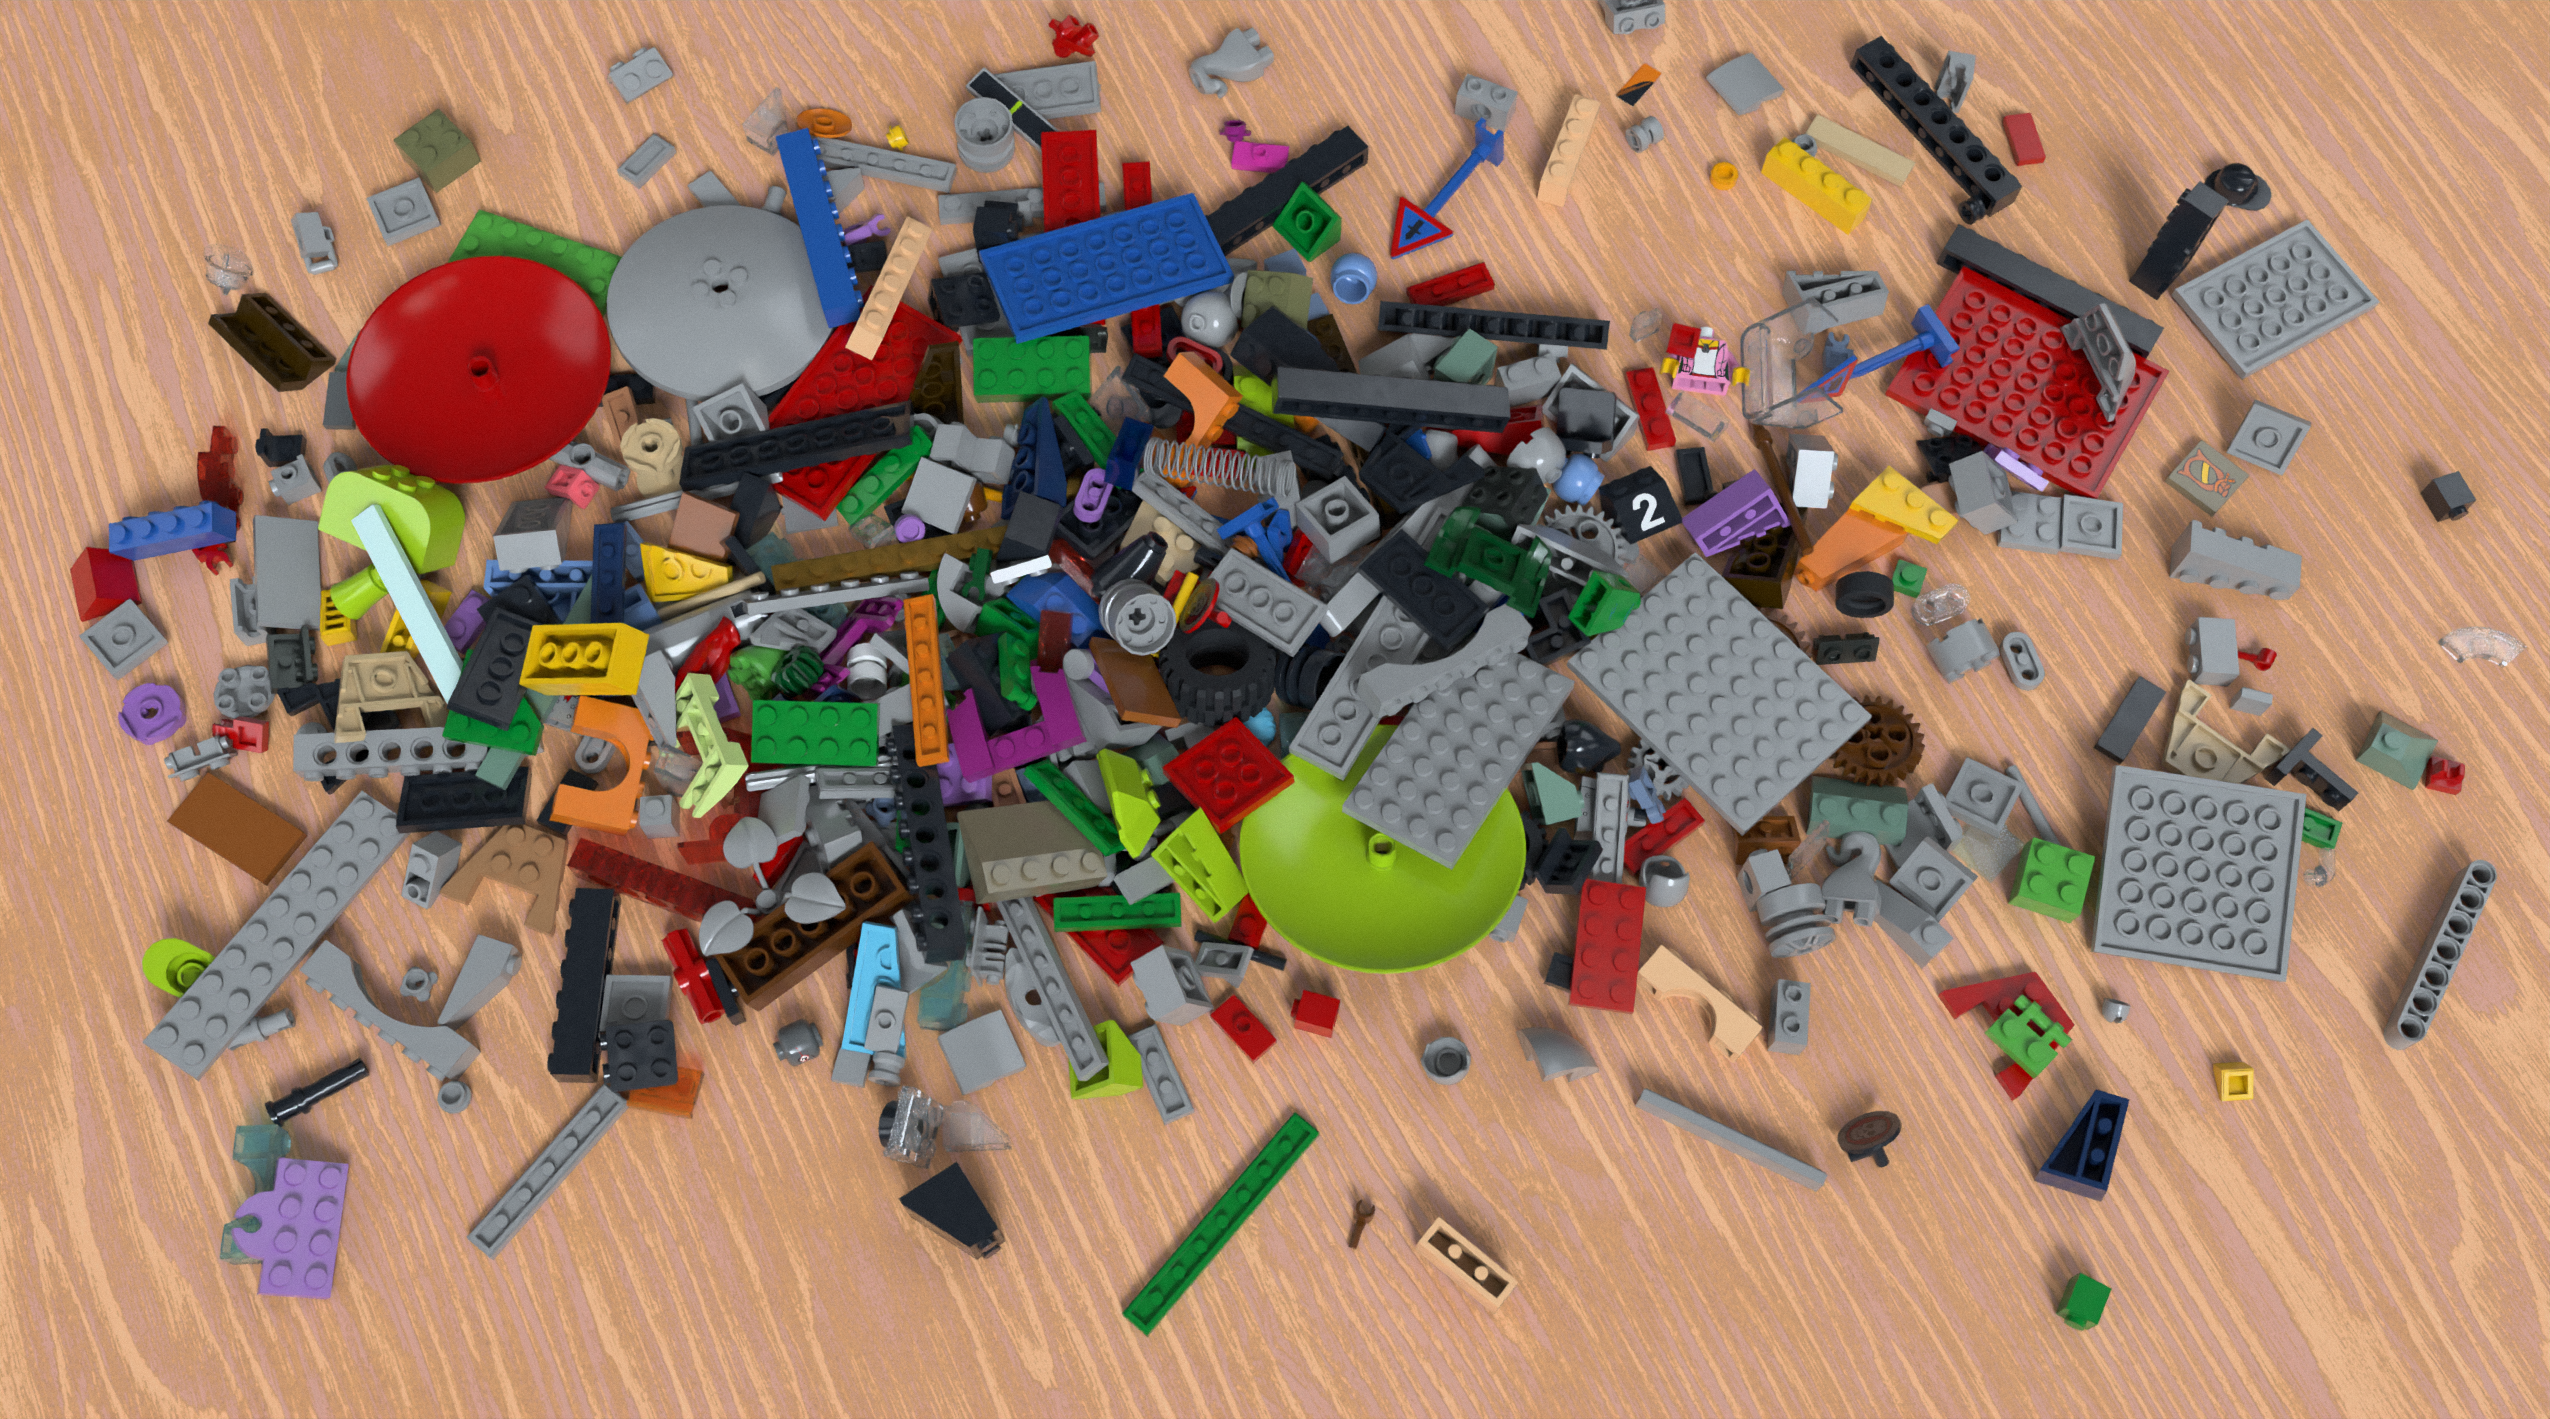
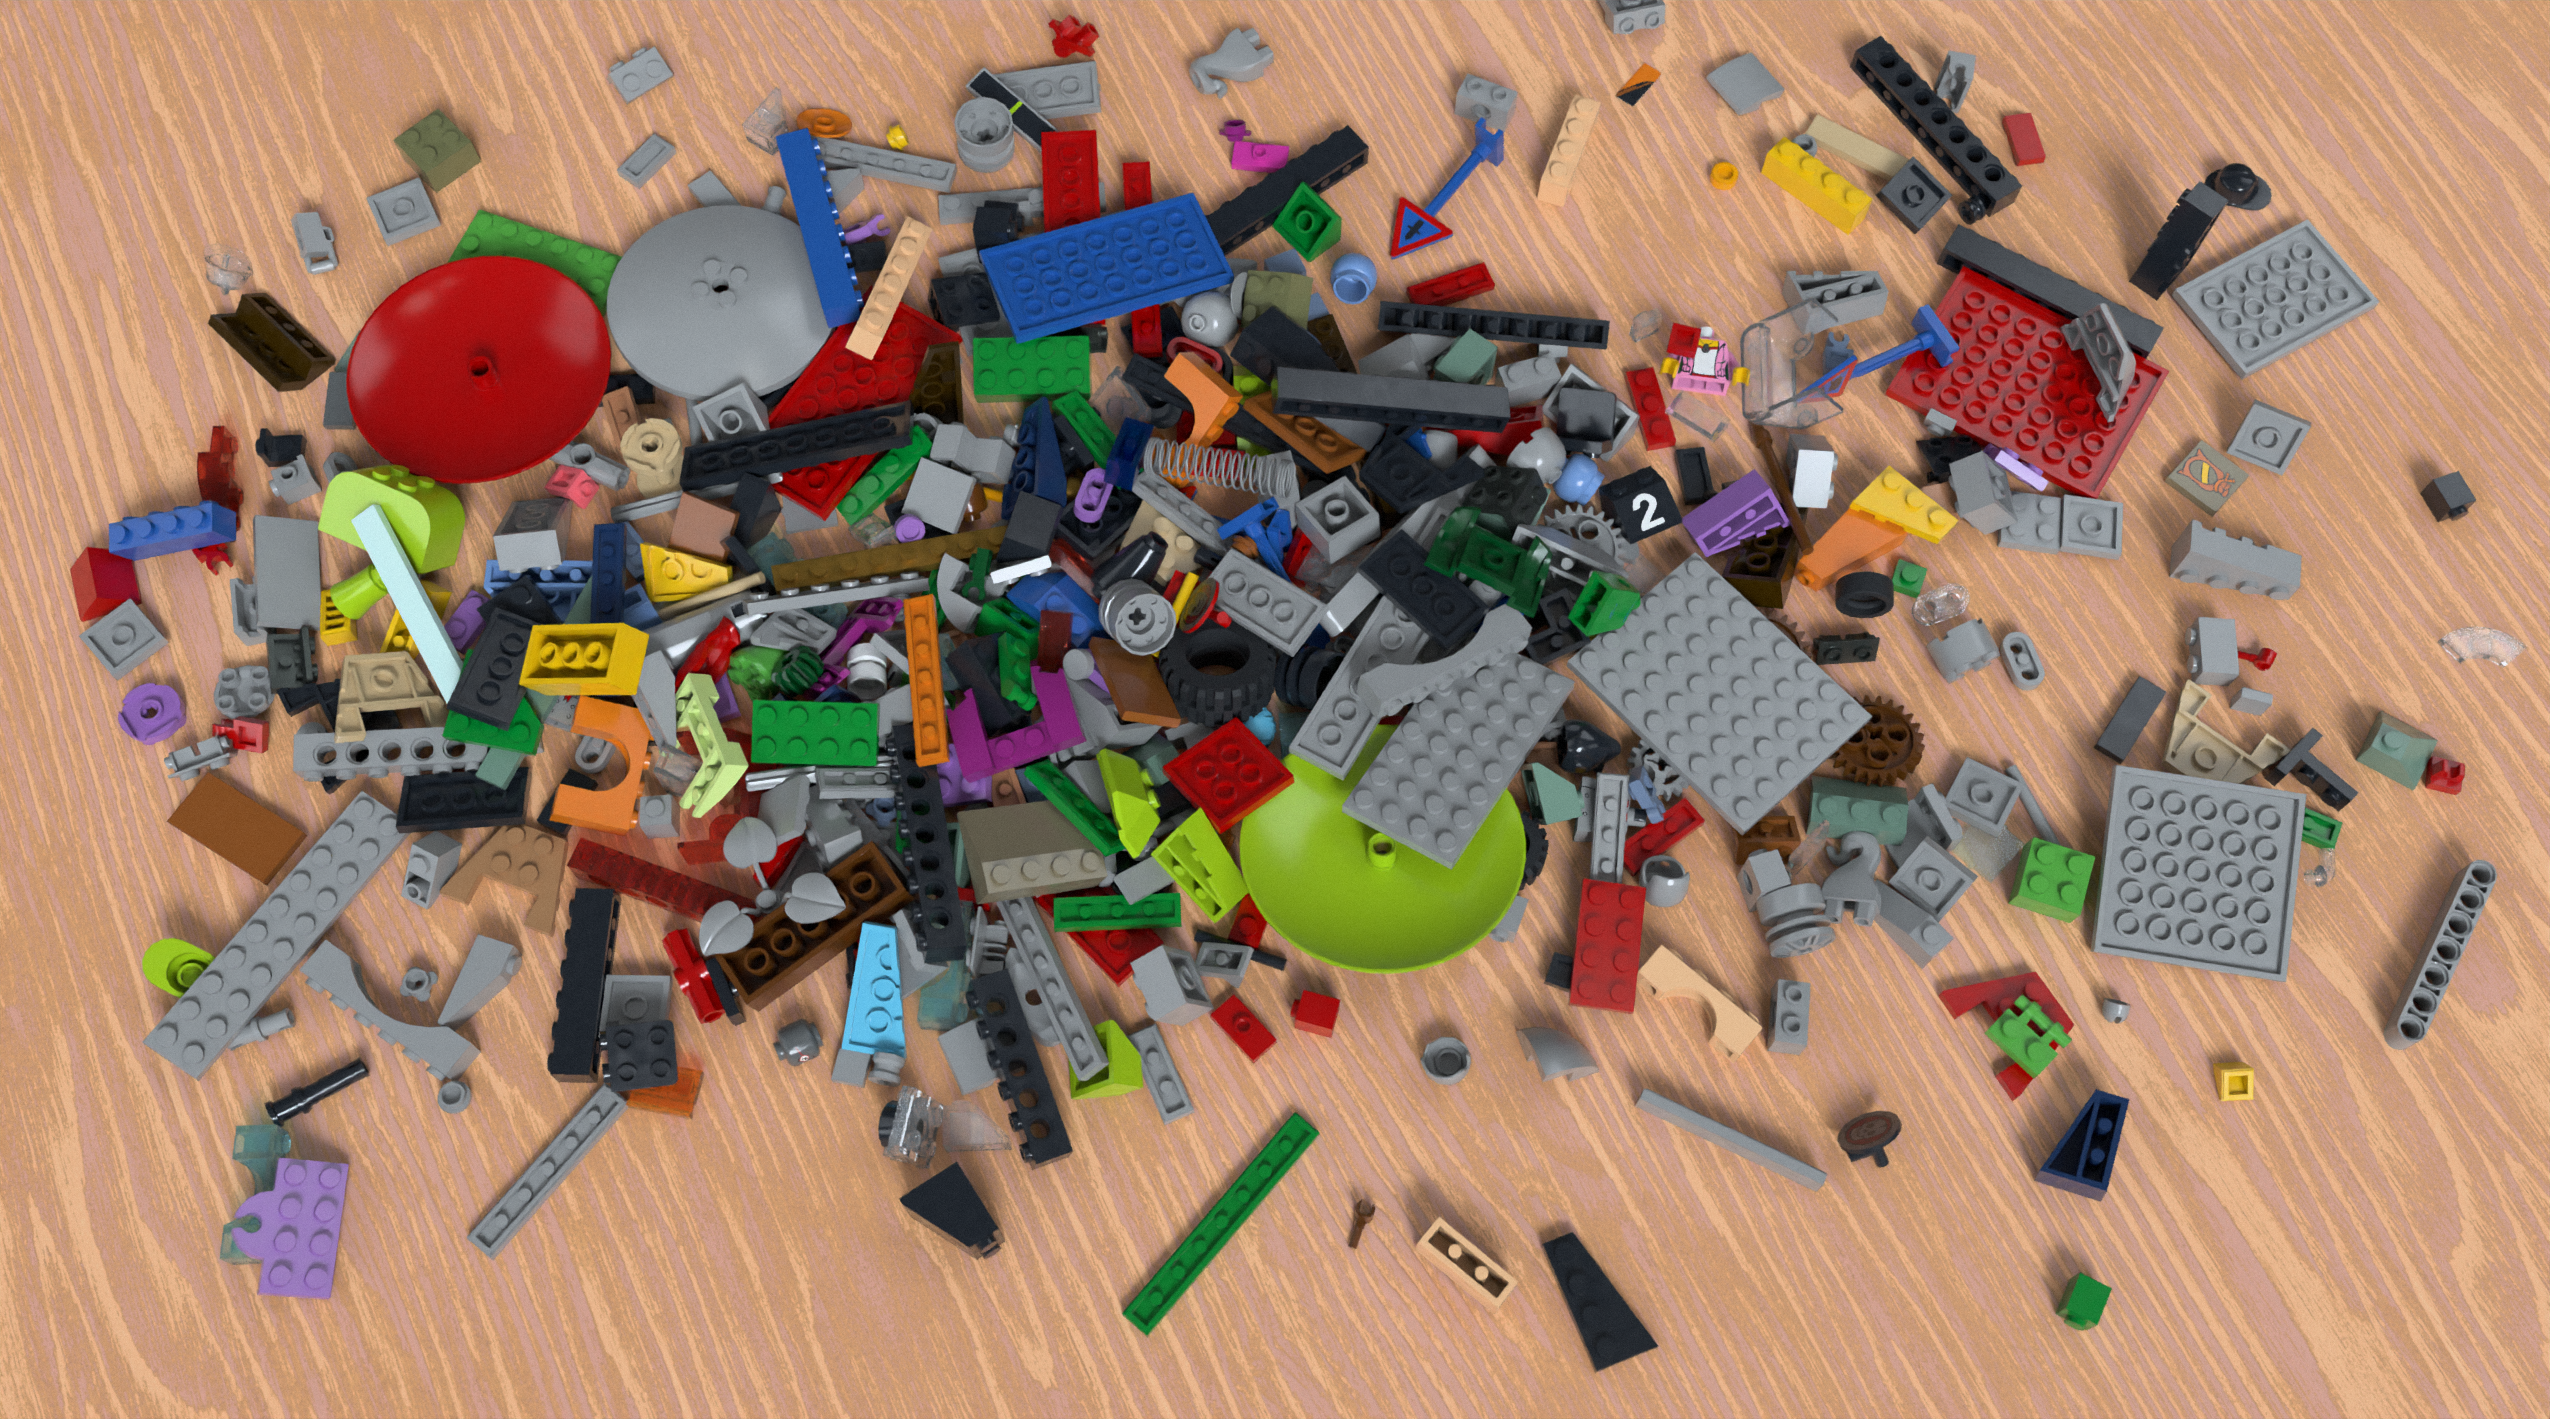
(887, 1019): light grey plate -> none
(1000, 989): none -> black brick
(1307, 435): none -> dark orange tile
(1566, 863): black bracket -> none
(1598, 1311): none -> black wing
(1646, 133): light grey wheel -> none
(1914, 195): none -> black plate

